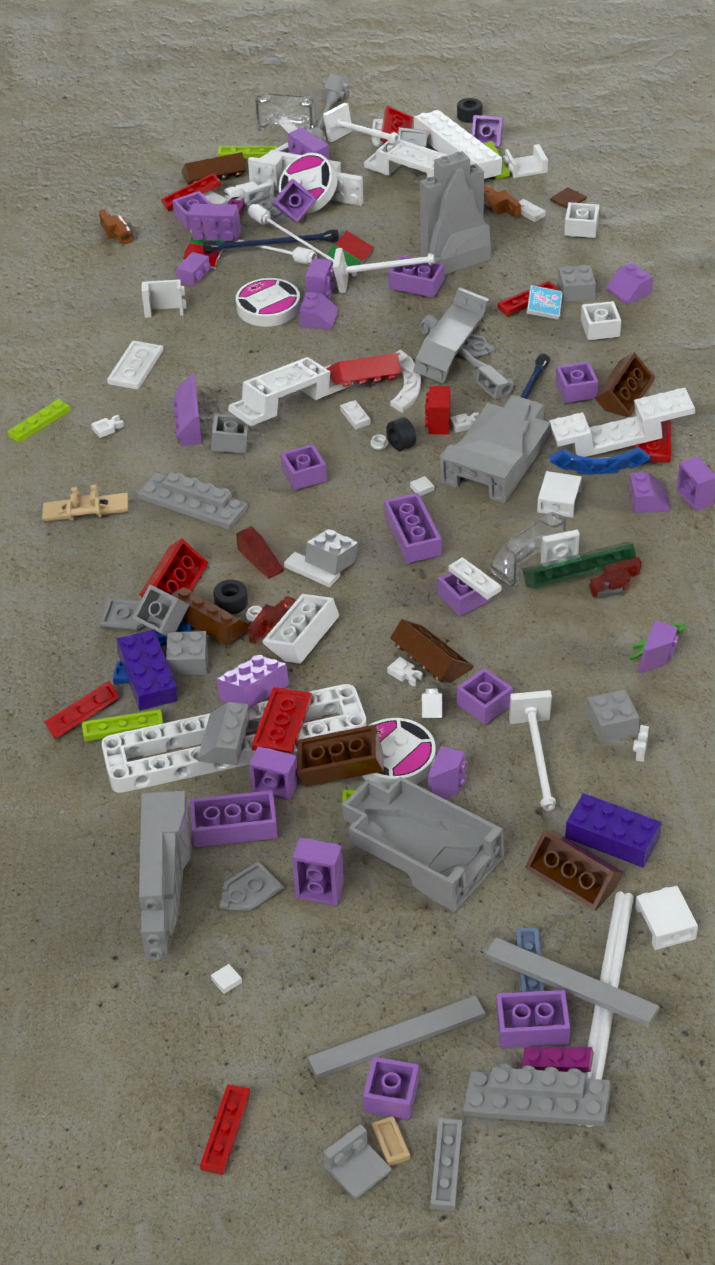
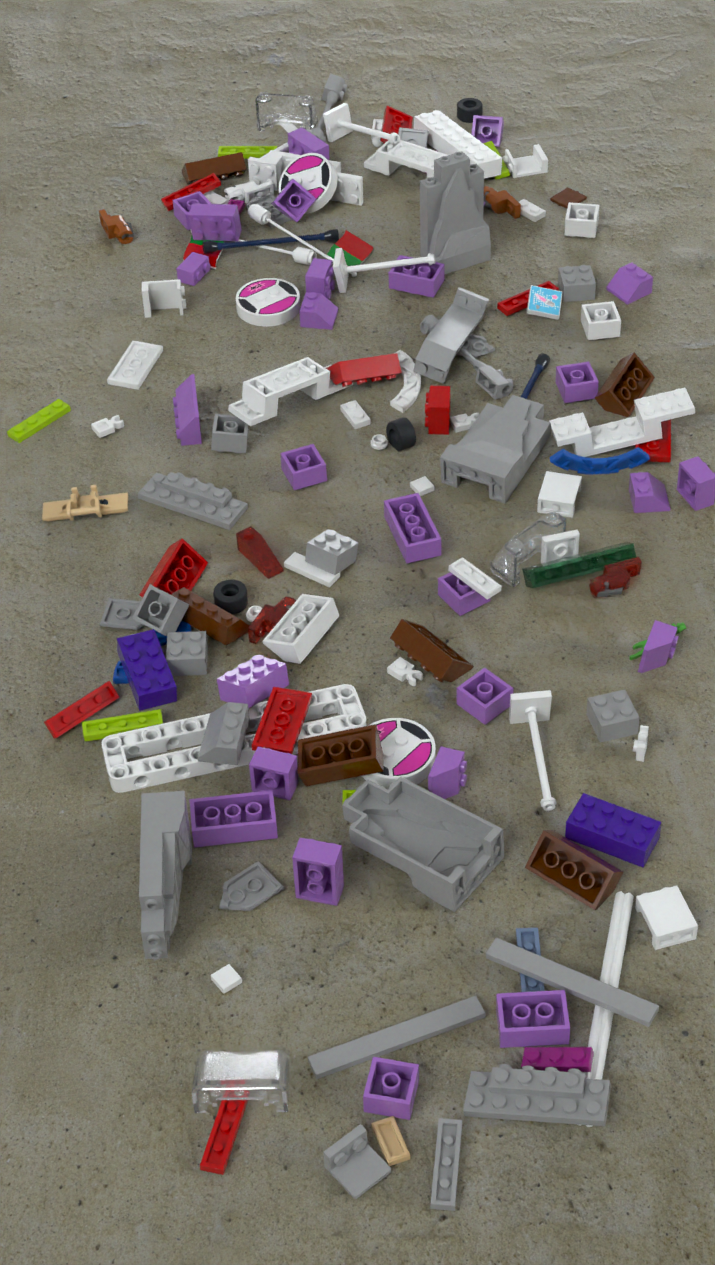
(241, 1077): none -> clear windscreen
(432, 703): white slope -> none

